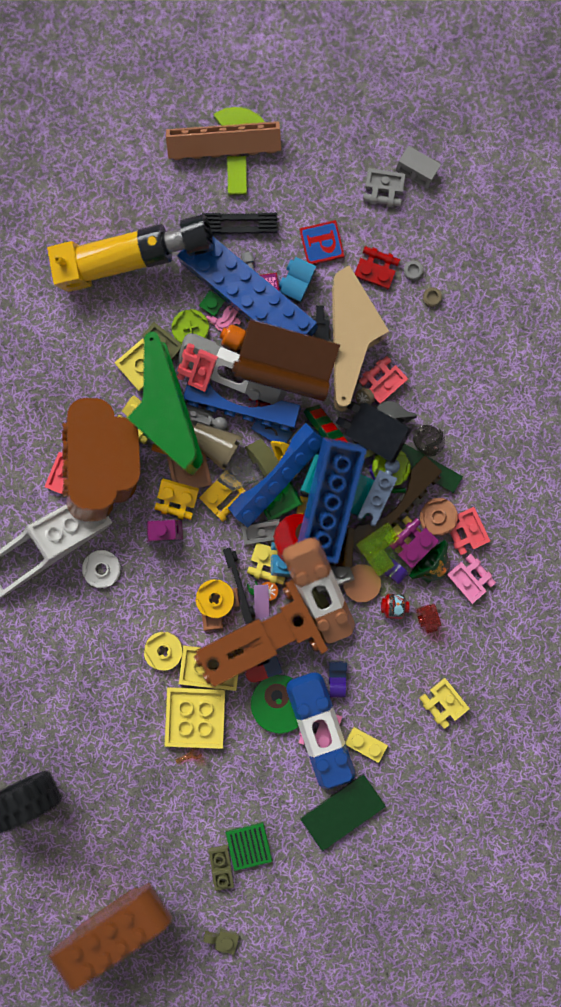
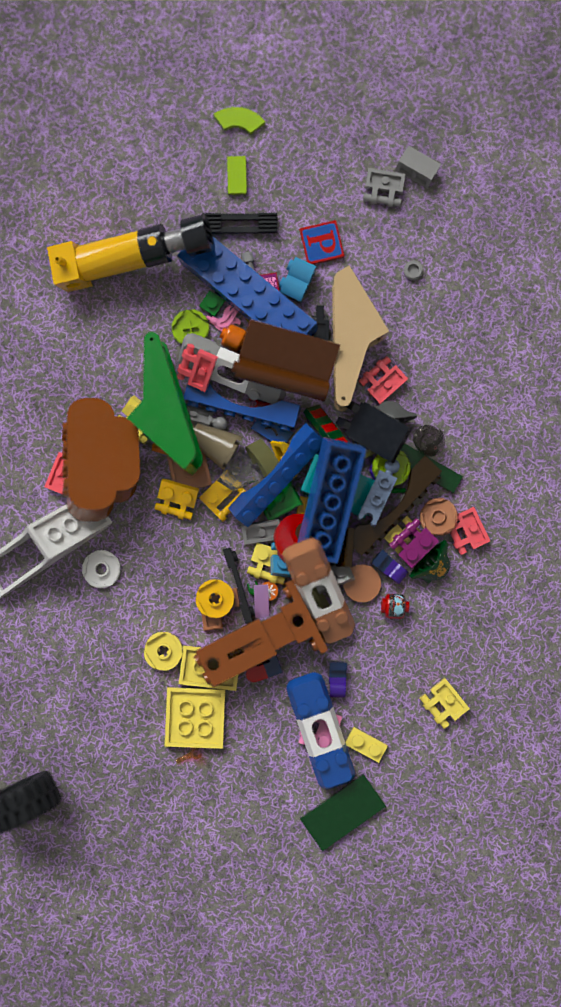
(110, 936): dark orange brick -> none
(133, 365): light yellow plate -> none
(164, 530): magenta torso -> none
(173, 345): olive plate -> none
(221, 867): olive slope -> none
(223, 140): nougat brick -> none
(225, 940): olive plate -> none
(248, 846): green tile -> none
(272, 705): green tile -> none
(364, 395): dark tan tile -> none
(373, 272): red plate -> none
(374, 545): clear neon green plate -> none
(428, 617): clear red brick -> none
(432, 297): dark tan tile -> none
(466, 582): bright pink plate -> none

